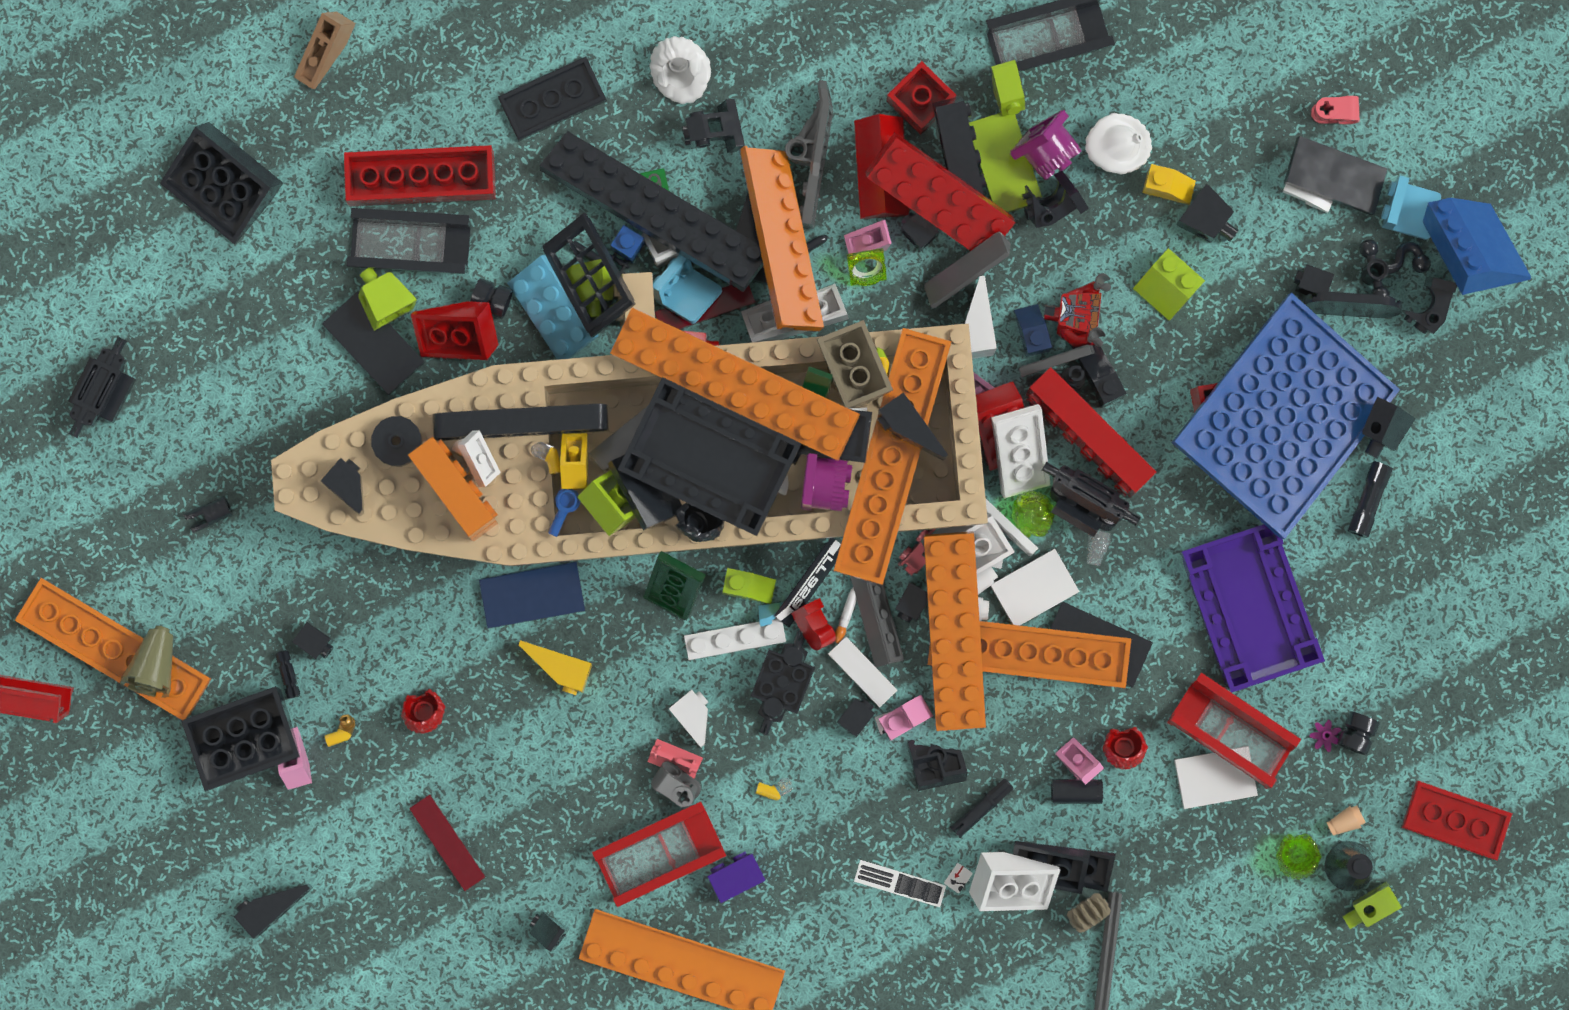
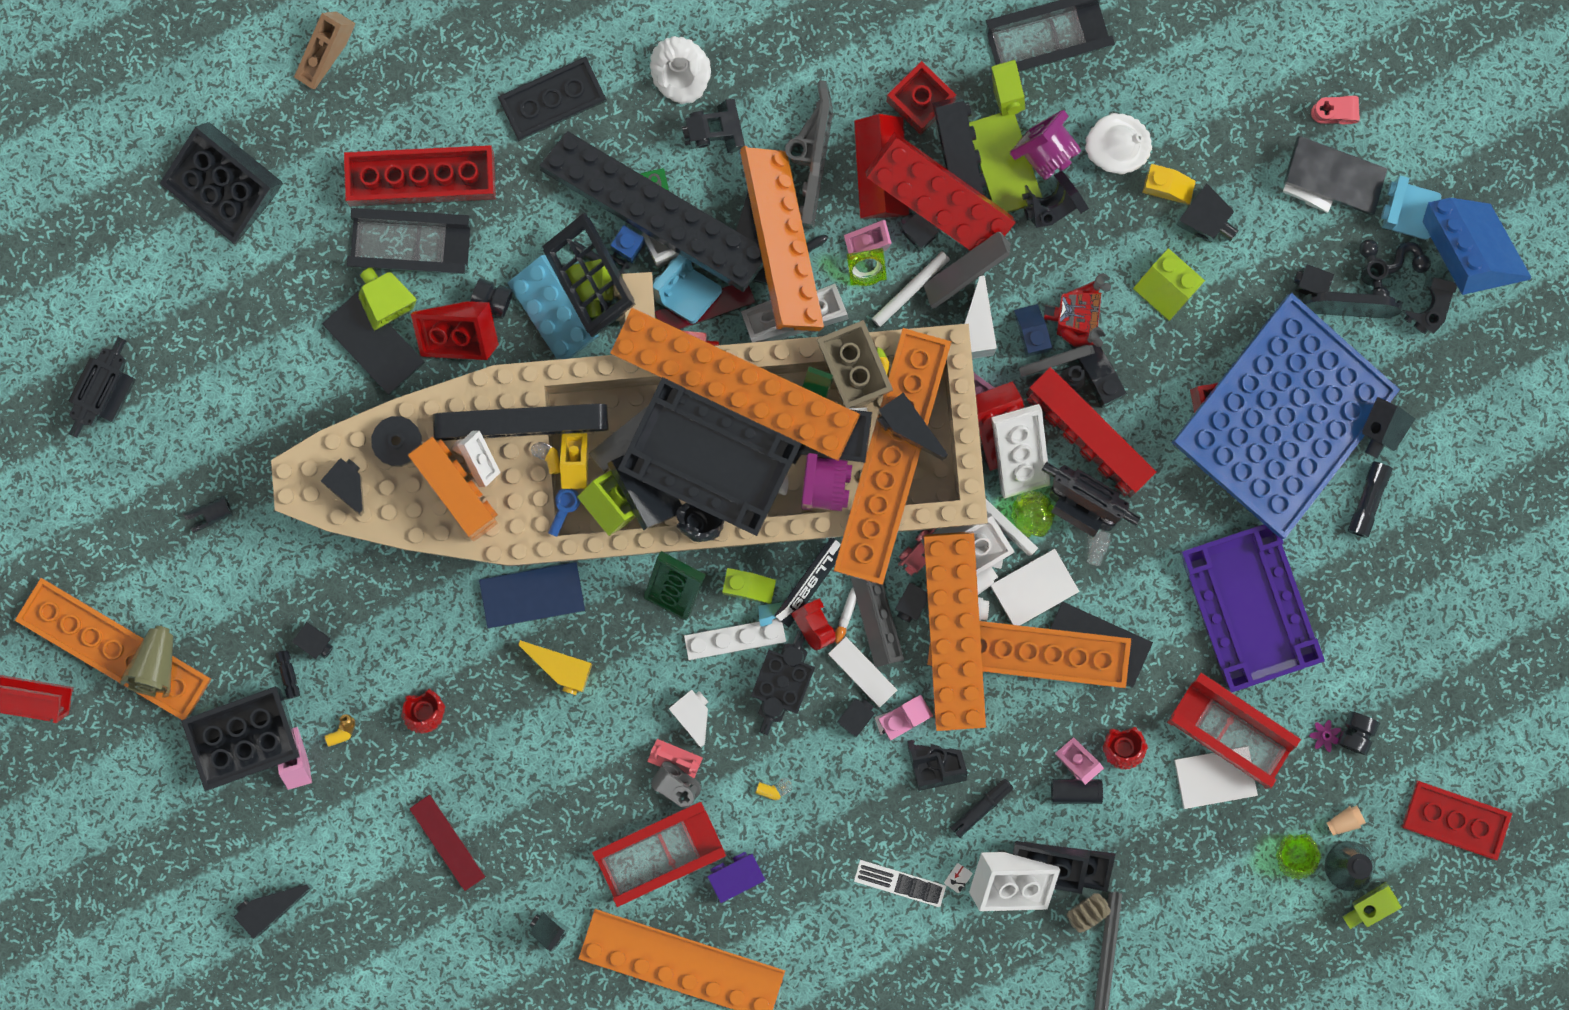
(910, 289): none -> white piece

